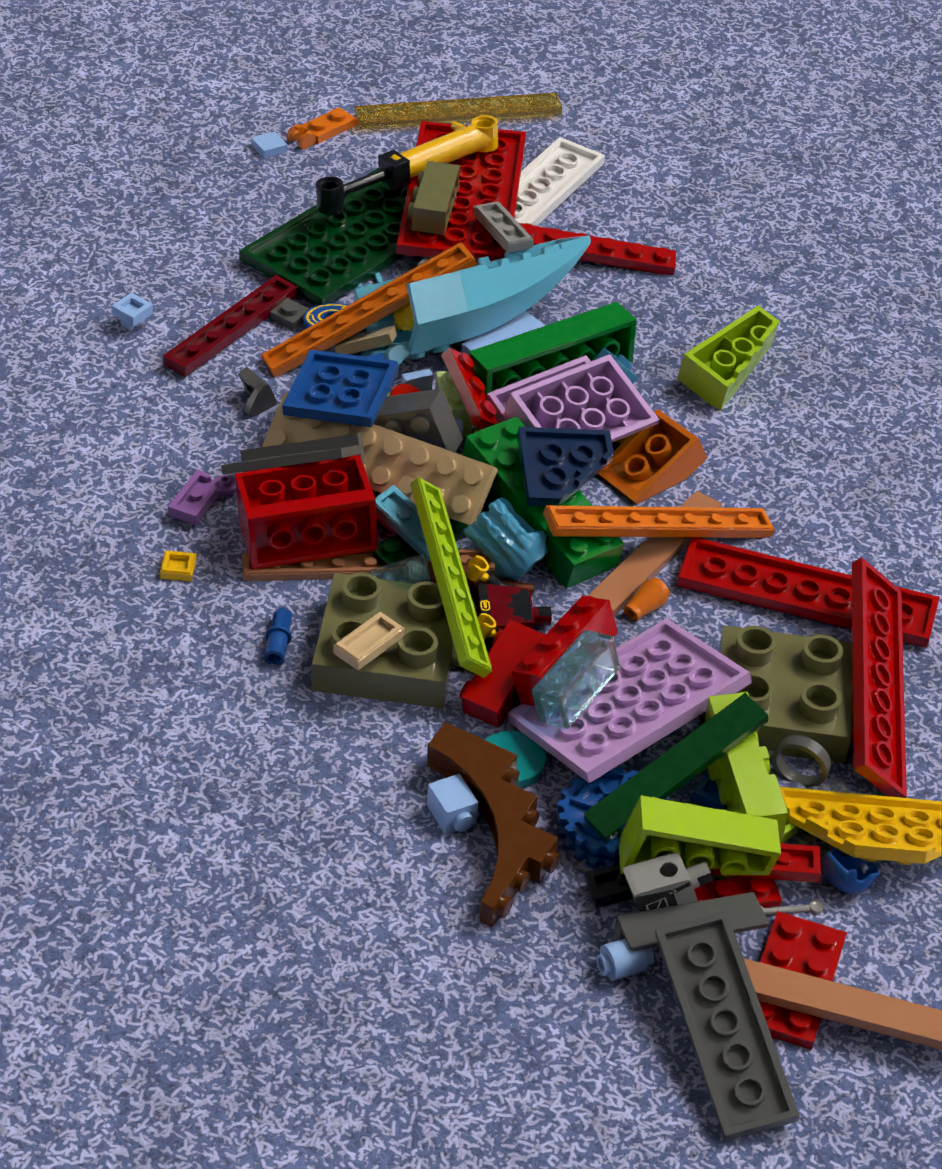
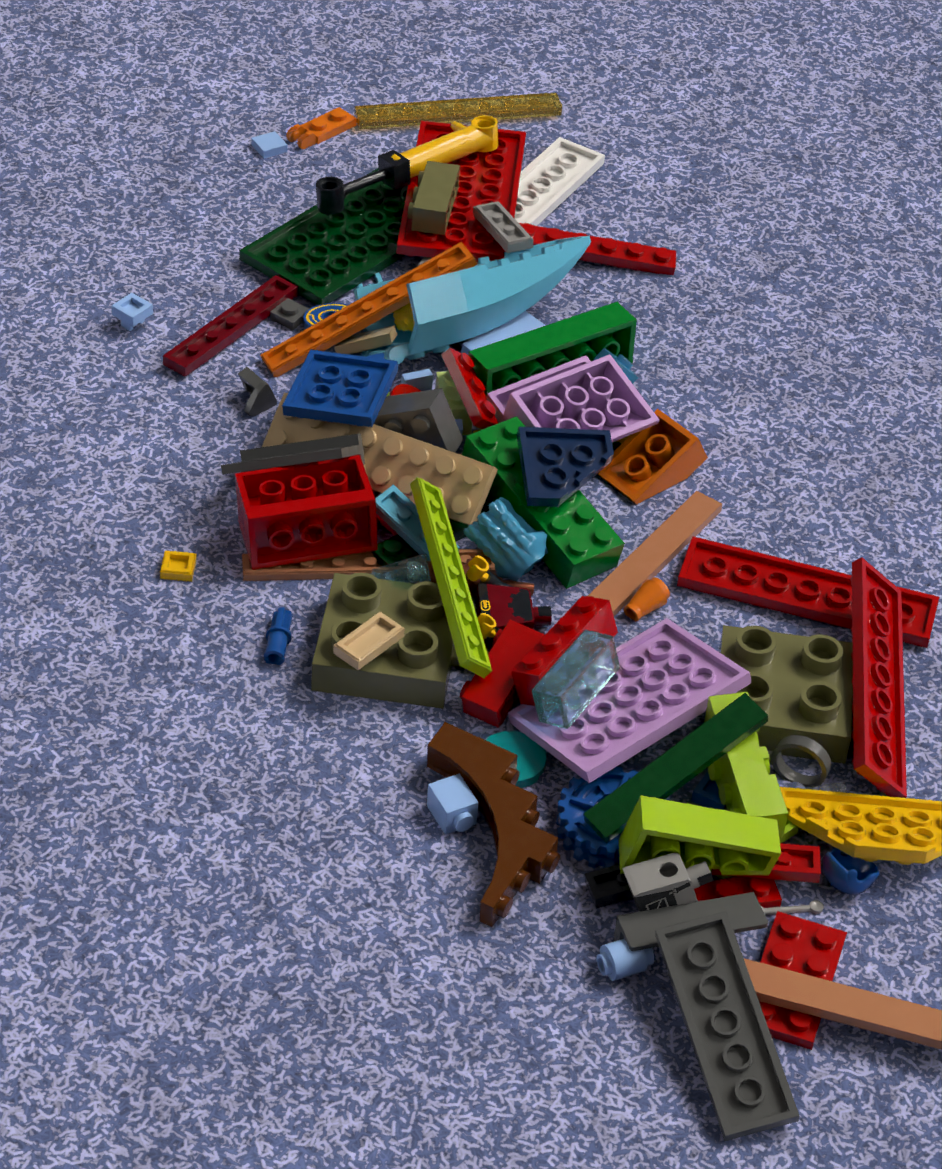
(199, 495): medium lavender hinge -> none
(657, 521): orange tile -> none
(728, 357): lime wedge -> none

